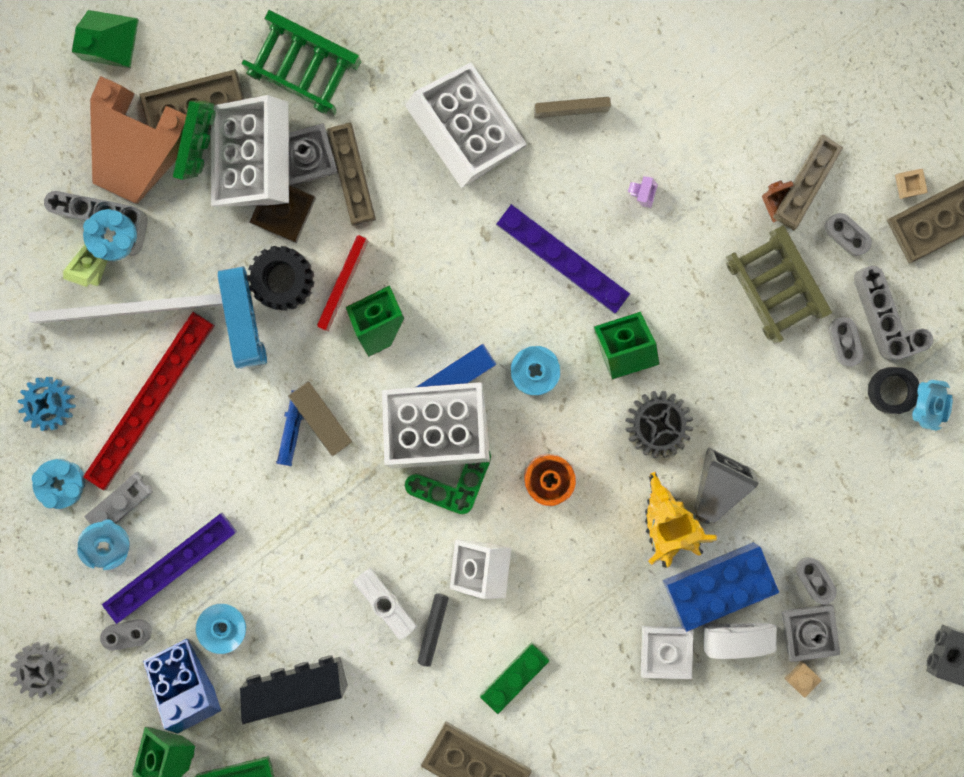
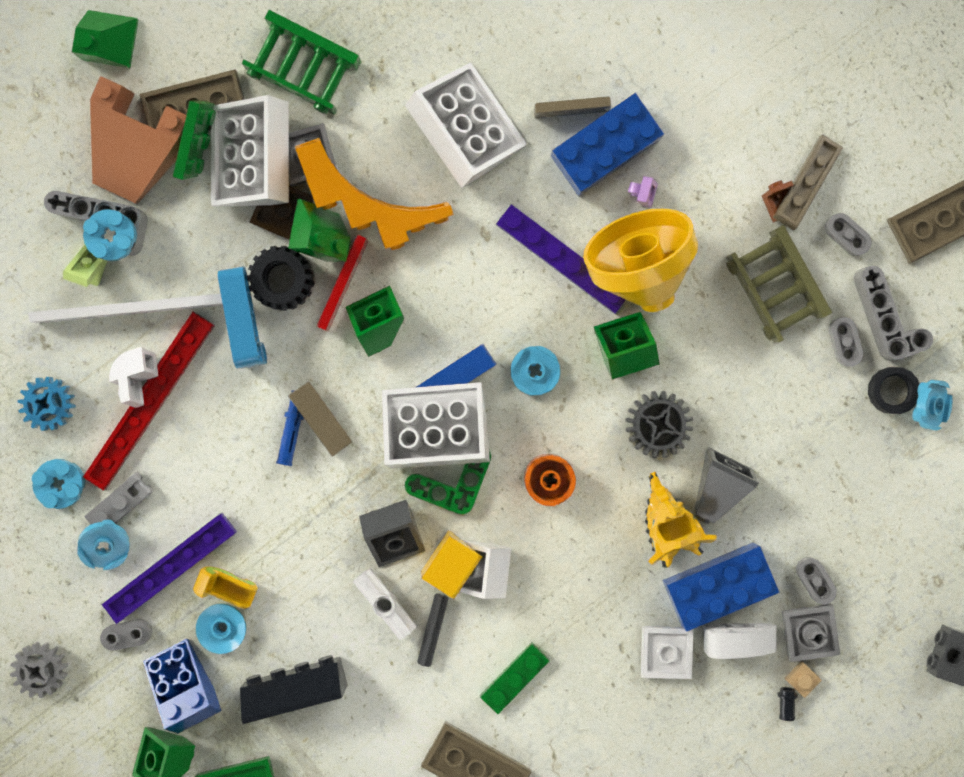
(130, 371): none -> white brick
(225, 586): none -> yellow animal
(319, 233): none -> green slope
(351, 174): dark tan tile -> none
(361, 209): none -> light orange arch
(391, 533): none -> dark grey slope
(450, 565): none -> yellow slope
(607, 144): none -> blue brick
(643, 256): none -> yellow cone
(787, 703): none -> black pin
(911, 183): tan plate -> none

